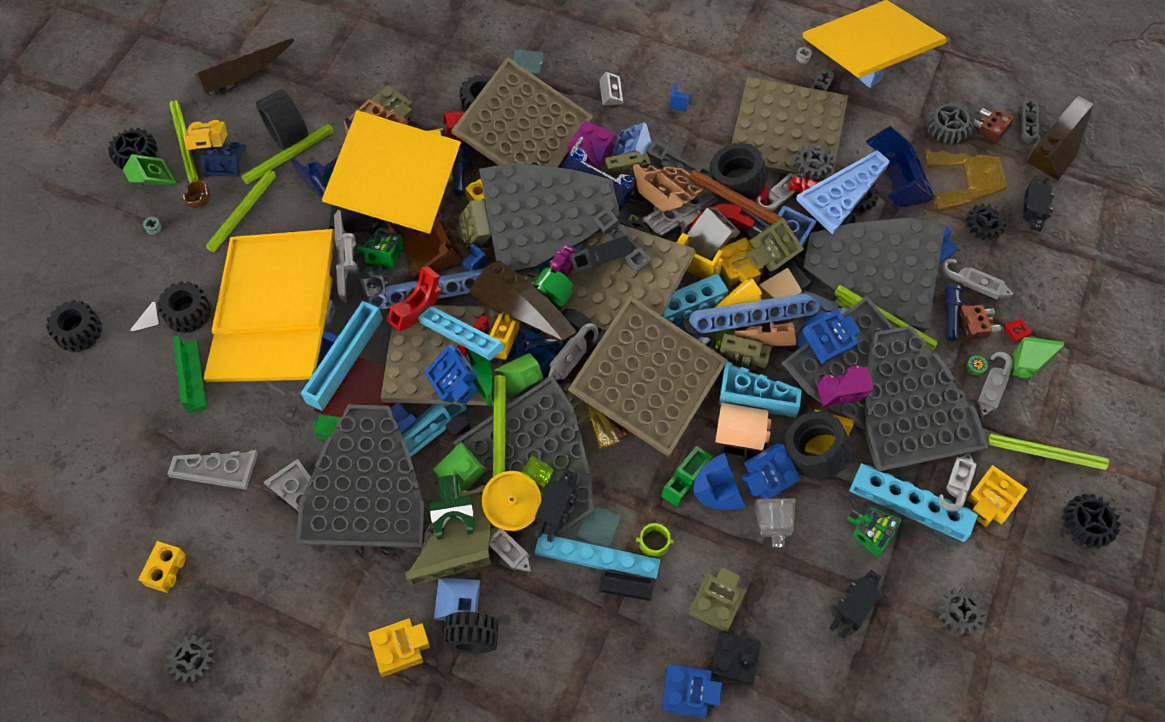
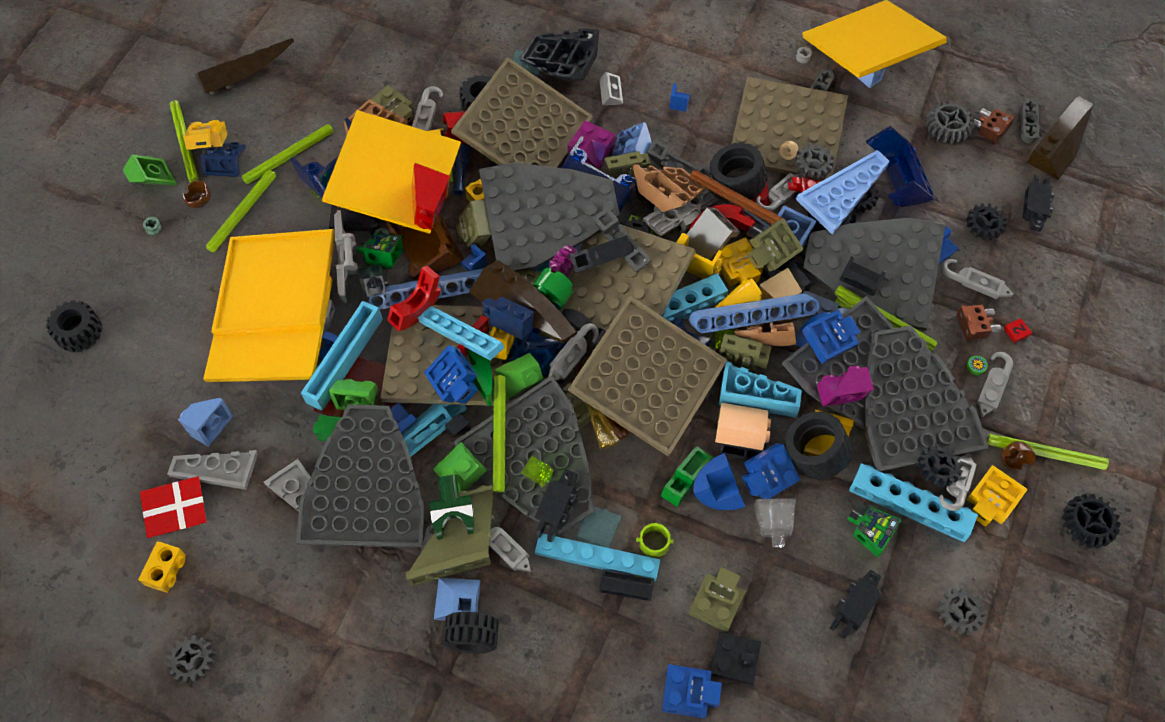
(131, 142): black gear -> none
(148, 318): white sticker -> none
(173, 507): none -> red sticker
(176, 297): black tyre -> none
(190, 375): green fence -> none
(205, 419): none -> medium blue slope
(282, 118): black tyre -> none
(353, 393): none -> bright green slope
(398, 646): yellow piece -> none
(426, 110): none -> light grey plate
(428, 195): none -> red slope
(509, 316): none -> dark blue brick
(511, 501): yellow piece -> none
(563, 54): none -> black wedge
(788, 150): none -> tan tile
(861, 277): none -> black panel
(940, 465): none -> black gear
(953, 305): dark blue pin -> none
(982, 173): clear yellow wing -> none
(1017, 454): none -> reddish brown hair
(1033, 356): bright green slope -> none

